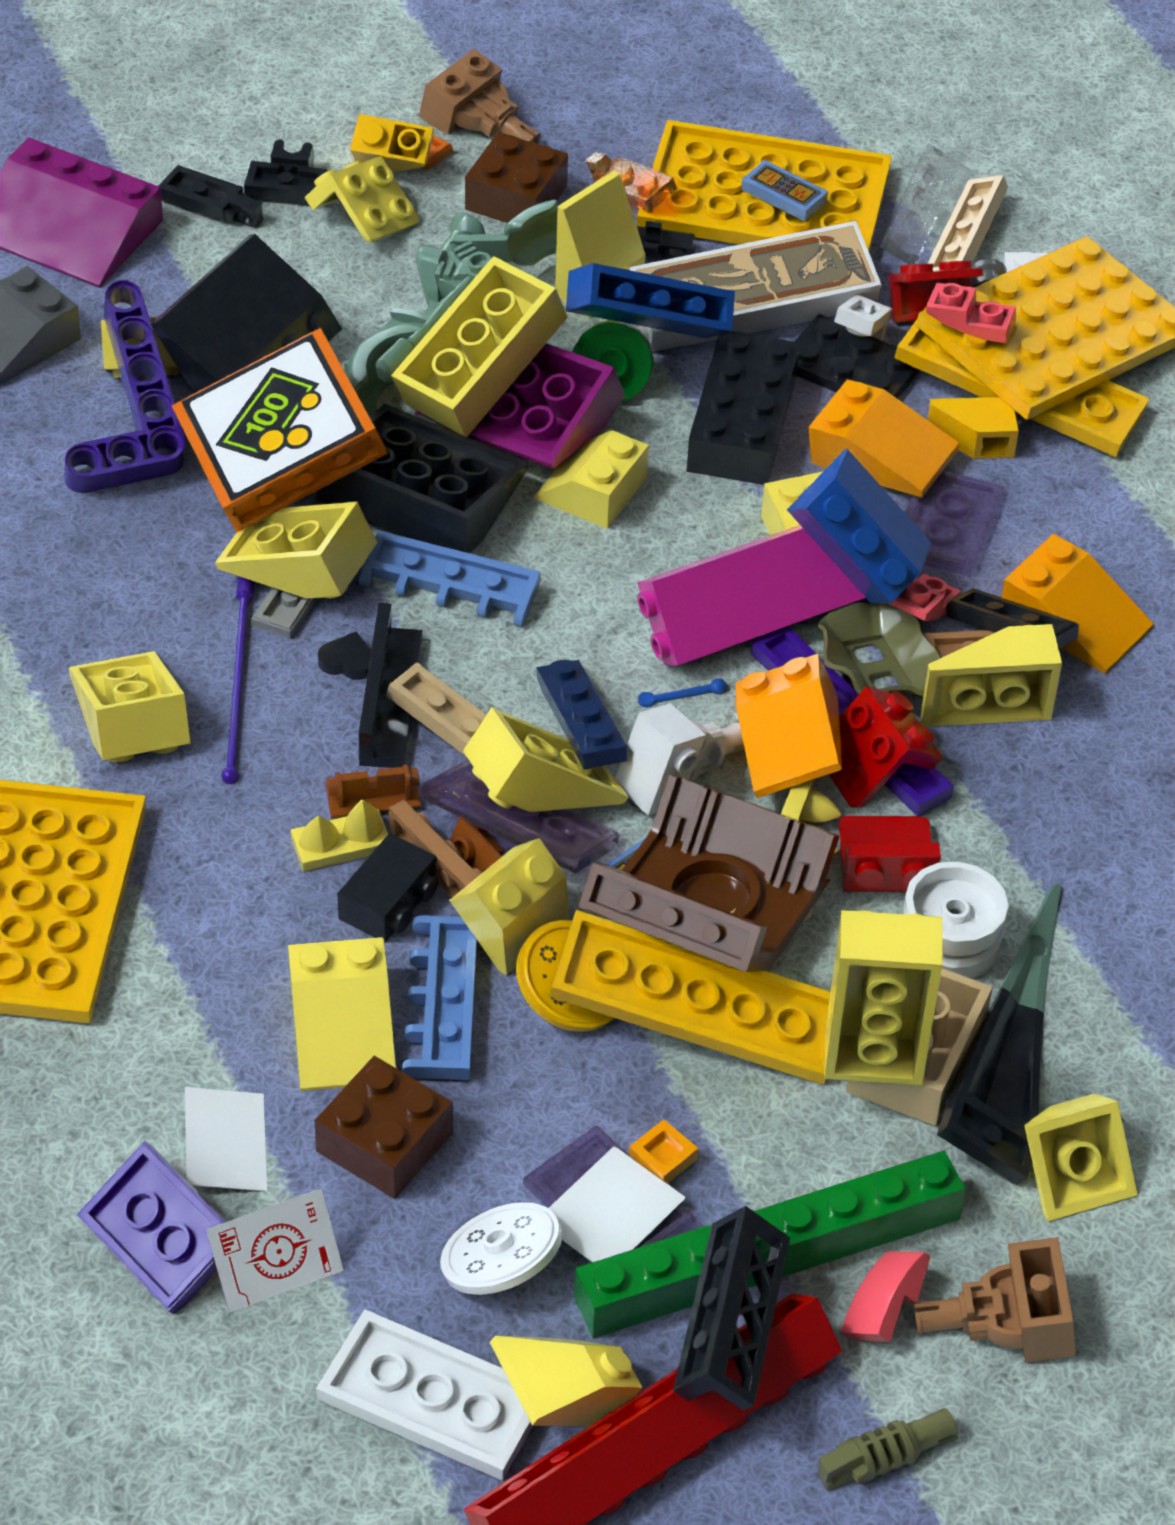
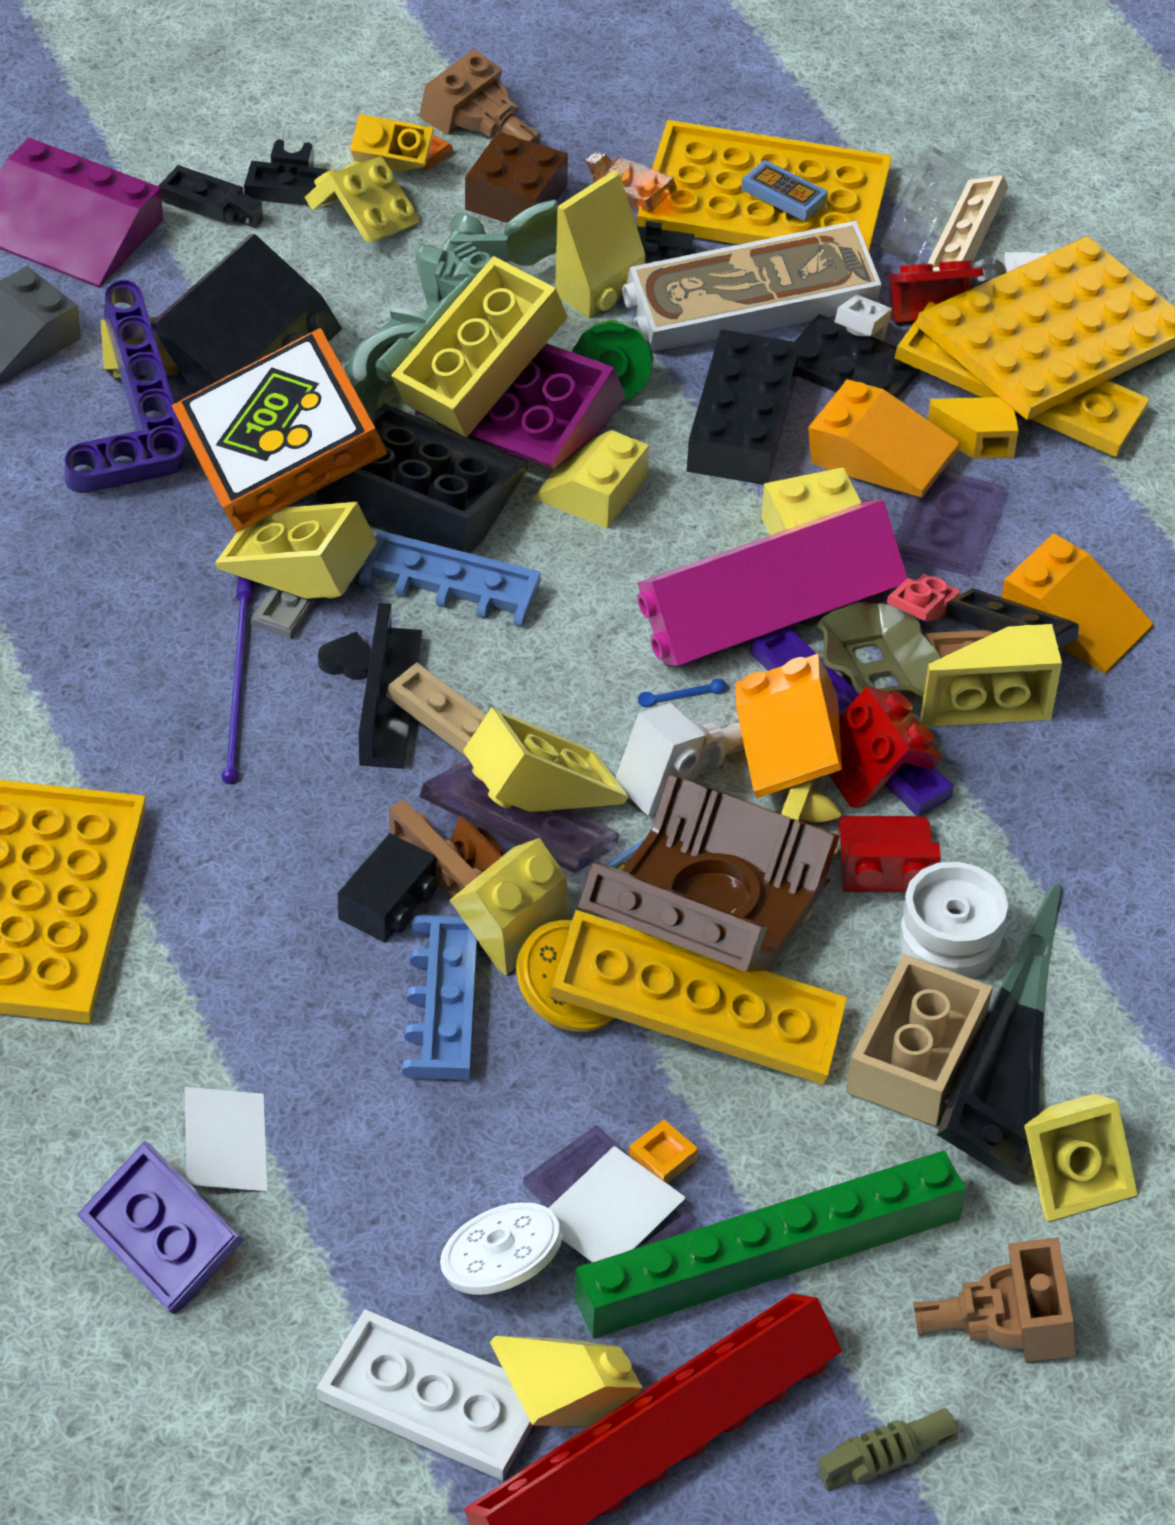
(131, 706): light yellow slope -> none
(275, 1250): white sticker -> none
(339, 1010): light yellow slope -> none
(341, 839): light yellow tile -> none
(380, 791): dark orange hinge -> none
(384, 1126): reddish brown brick -> none
(581, 714): dark blue plate -> none
(650, 301): blue brick -> none
(721, 1299): black fence -> none
(862, 529): blue slope -> none
(883, 997): light yellow brick -> none
(889, 1283): coral slope -> none
(958, 309): coral slope -> none

